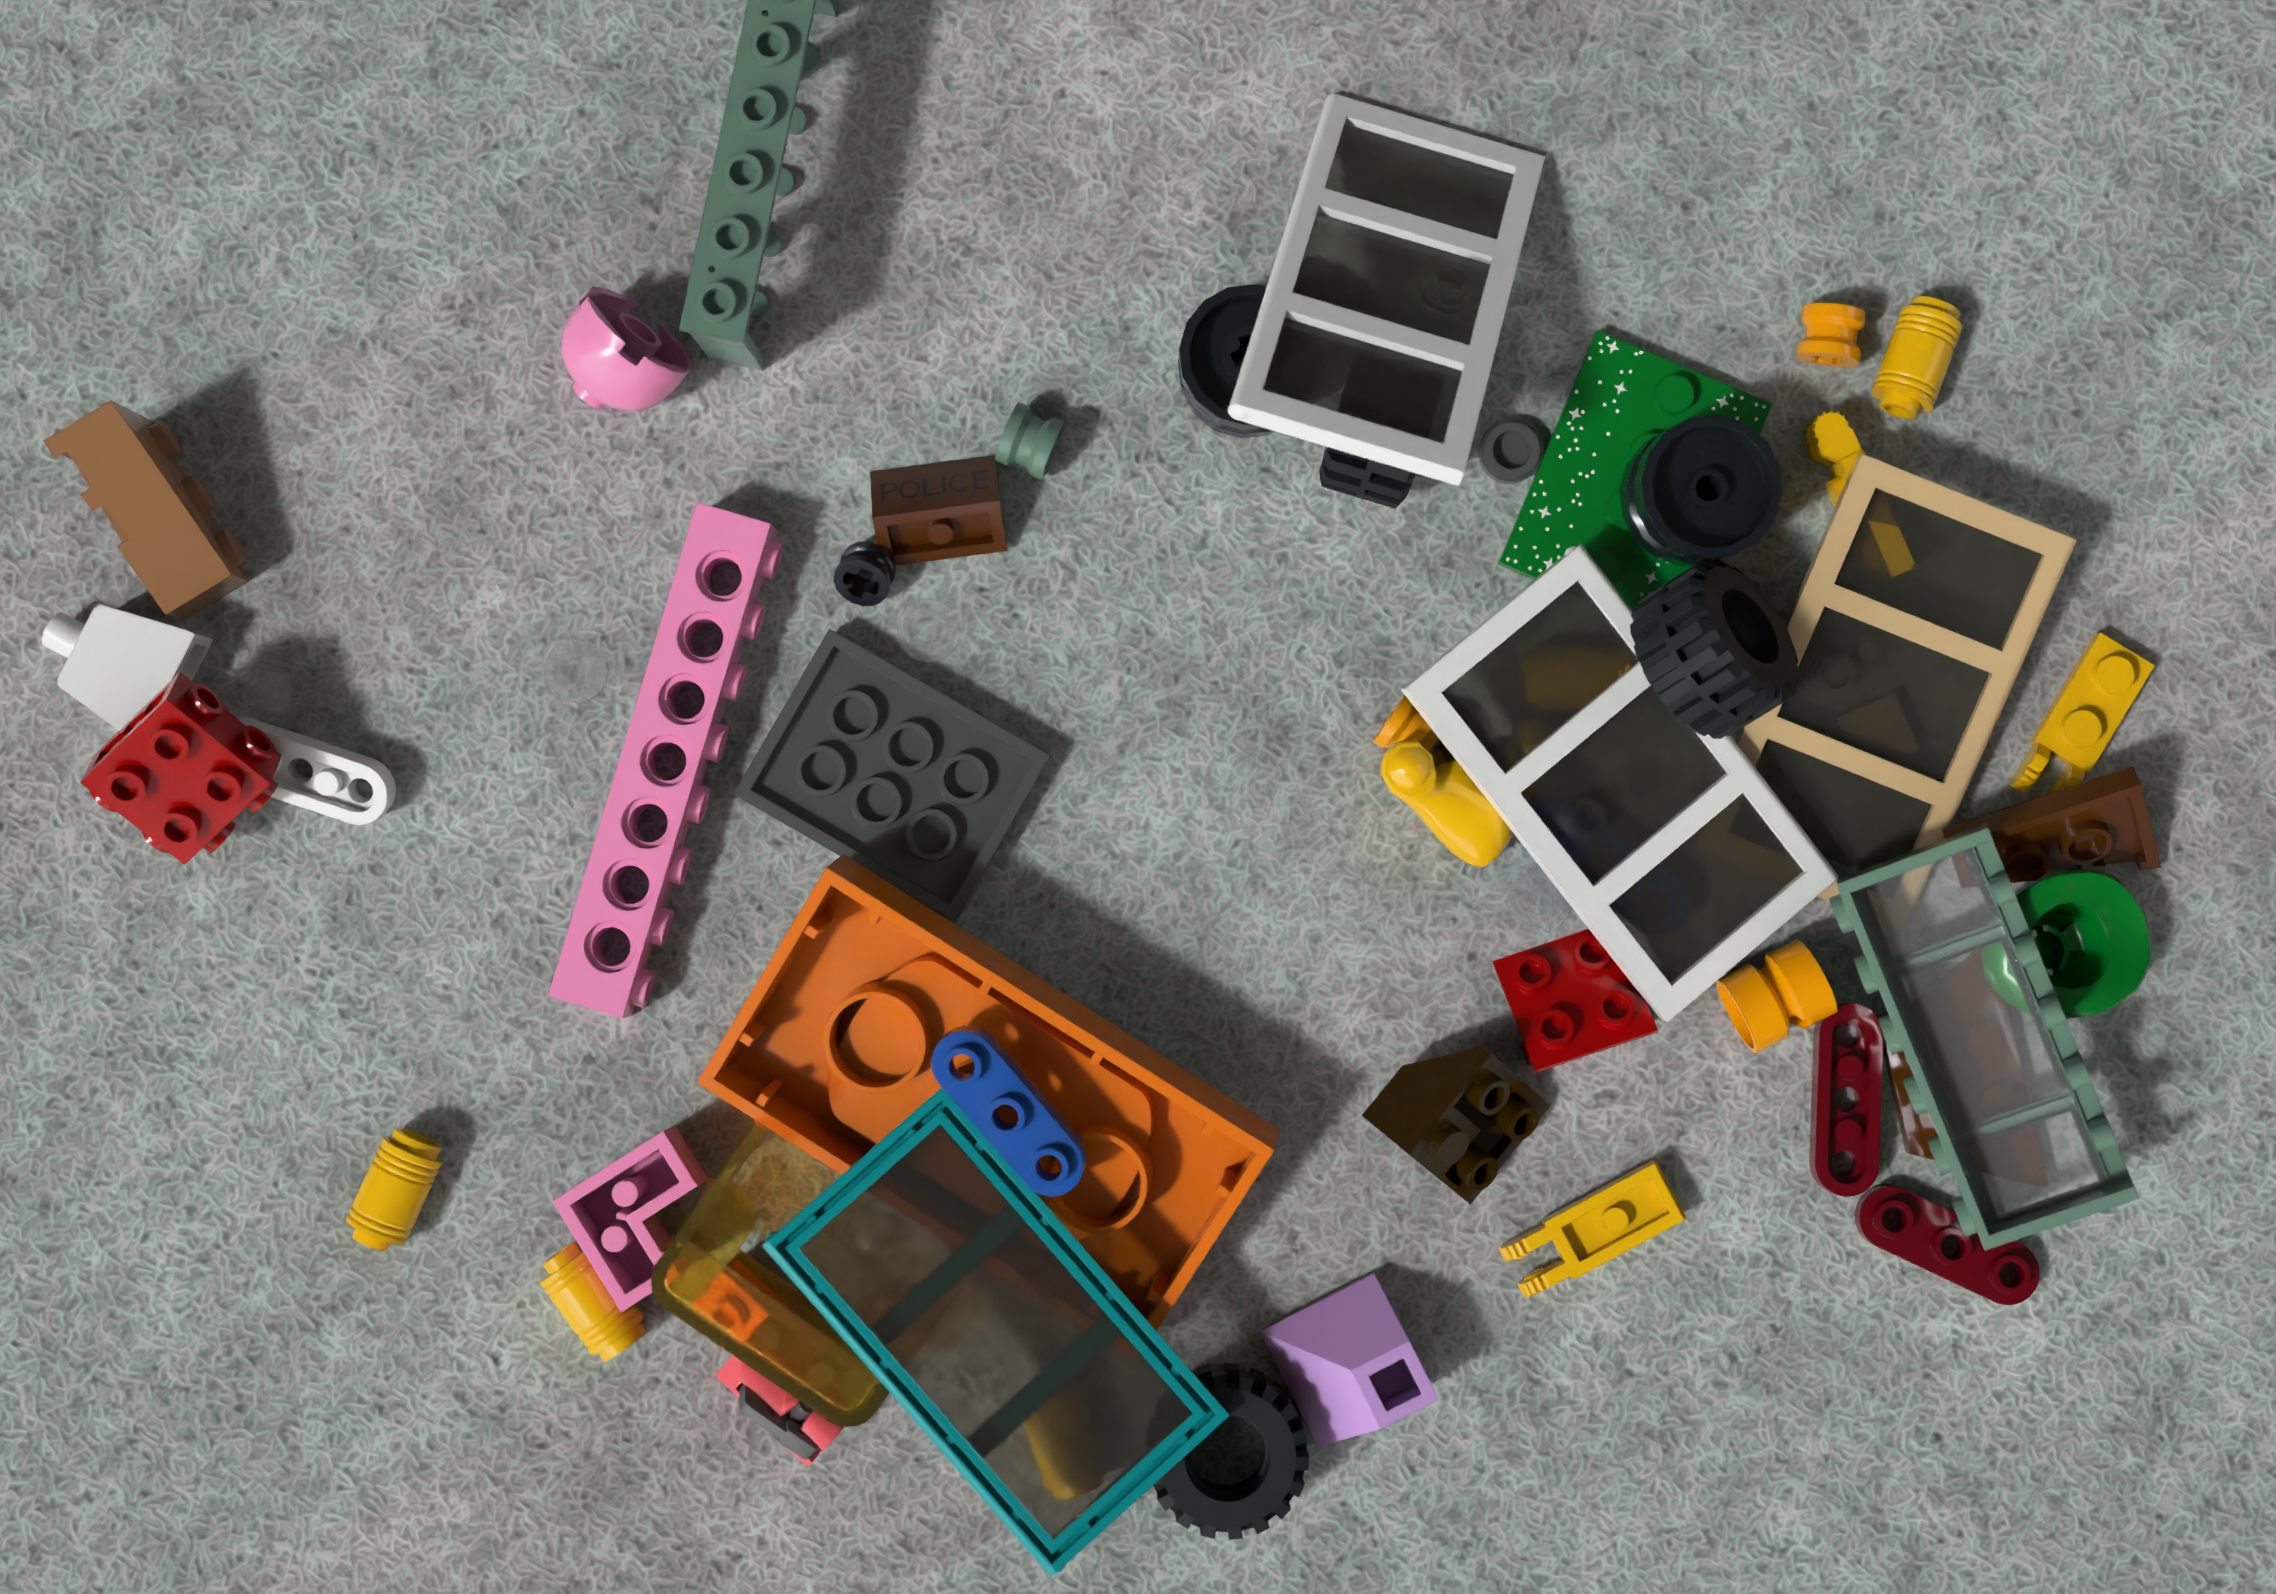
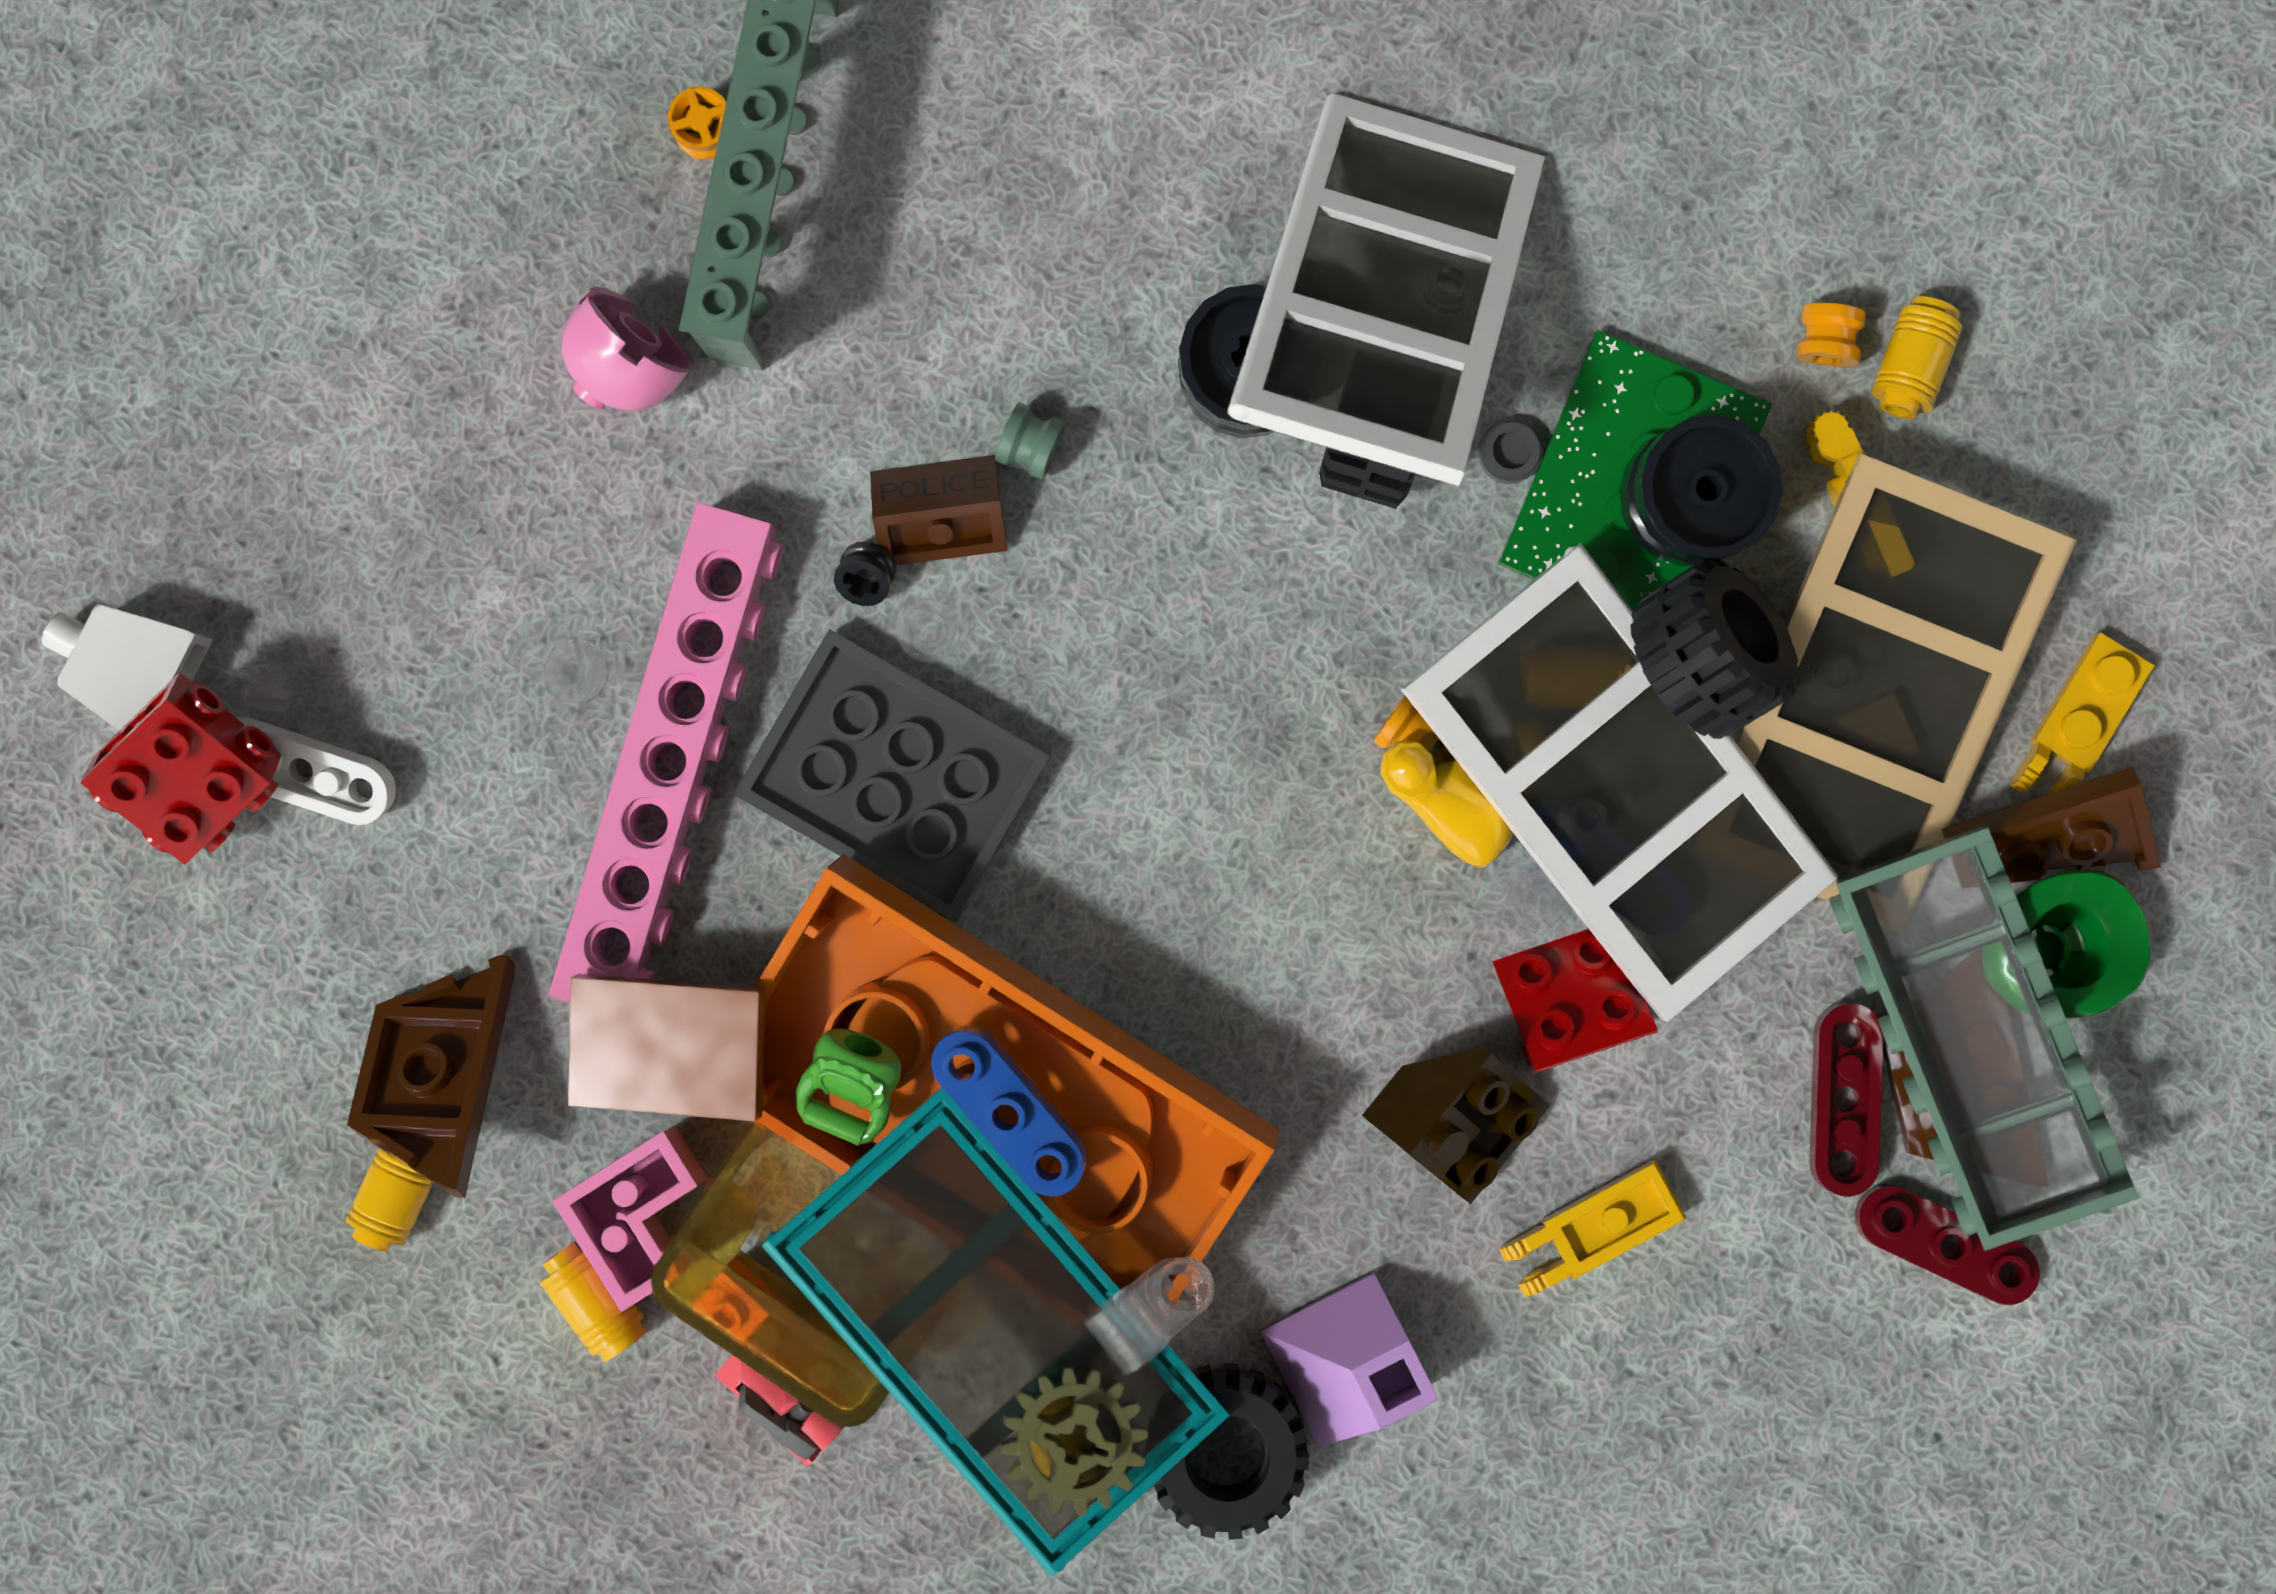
(153, 508): medium nougat wedge -> none
(432, 1073): none -> reddish brown wing
(666, 1047): none -> tile
(696, 110): none -> light orange wheel
(856, 1071): none -> bright green piece
(1066, 1468): none -> olive gear
(1142, 1319): none -> clear piece
(1772, 998): light orange wheel -> none

